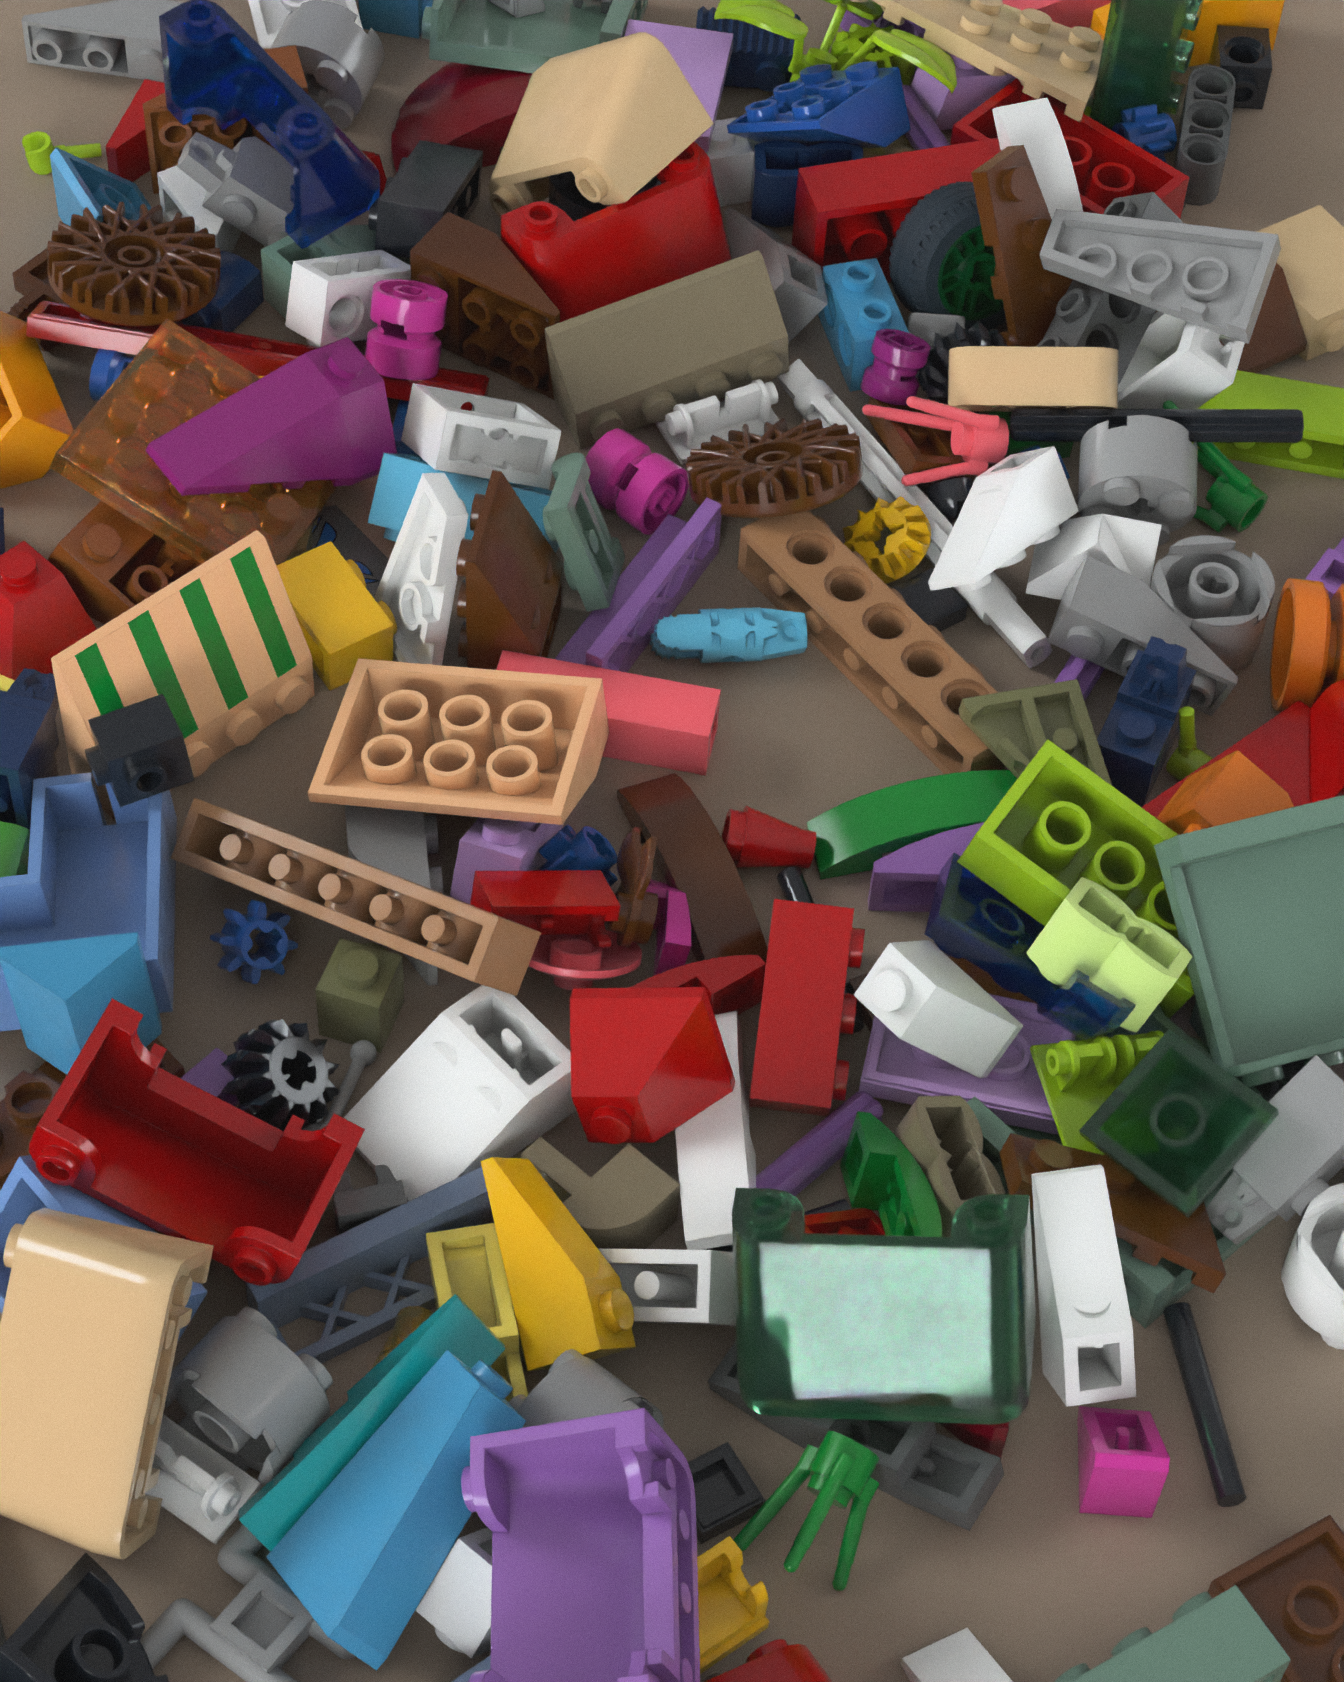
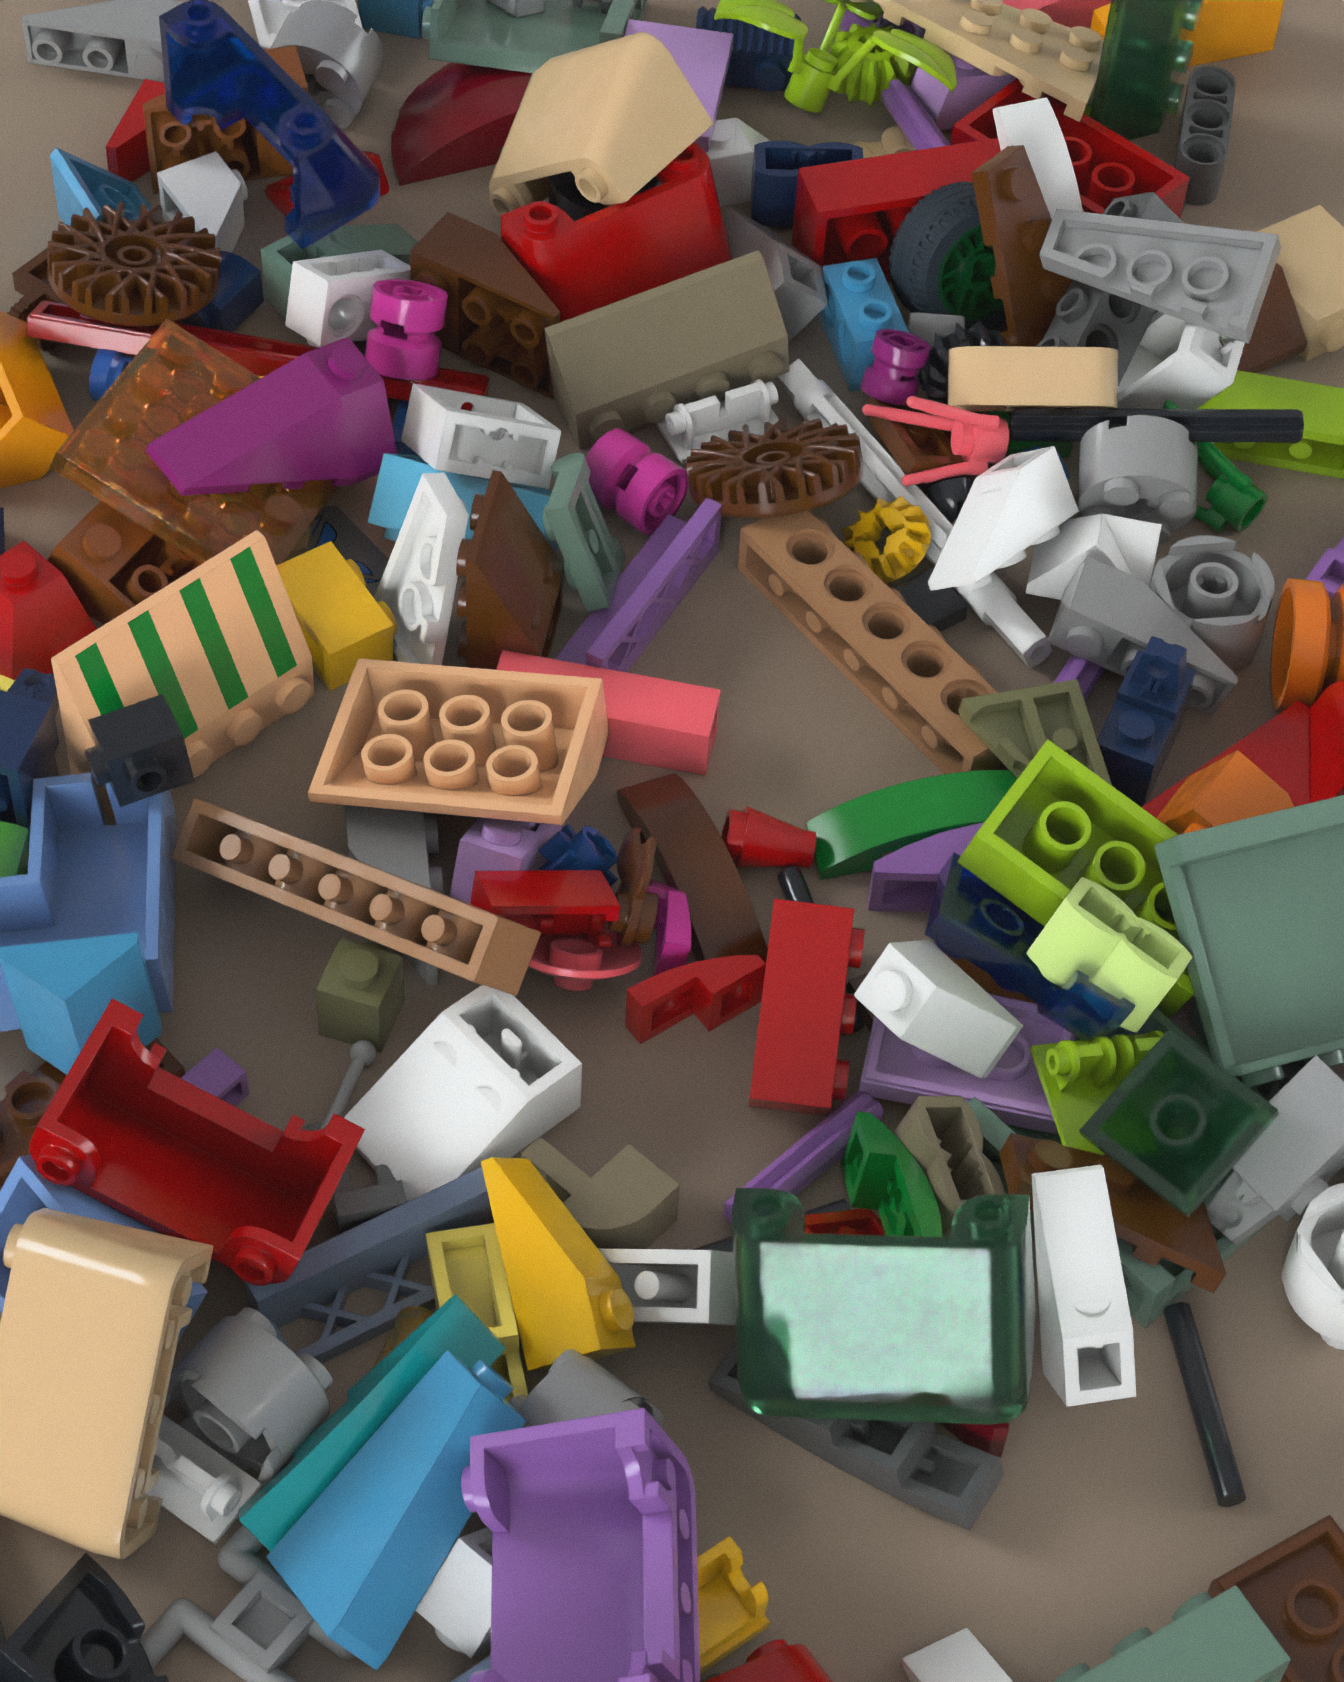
(39, 147): lime hand -> none
(242, 184): light grey hinge -> none
(271, 941): blue gear -> none
(281, 1074): black gear -> none
(424, 189): black brick -> none
(644, 1060): red slope -> none
(716, 1153): white slope -> none
(722, 1492): black tile -> none
(731, 635): medium azure hinge -> none
(838, 1473): green plant -> none
(844, 106): blue slope -> none
(1119, 1462): dark pink slope -> none
(1148, 130): blue gear -> none
(1186, 756): lime hand -> none
(1247, 57): black brick -> none

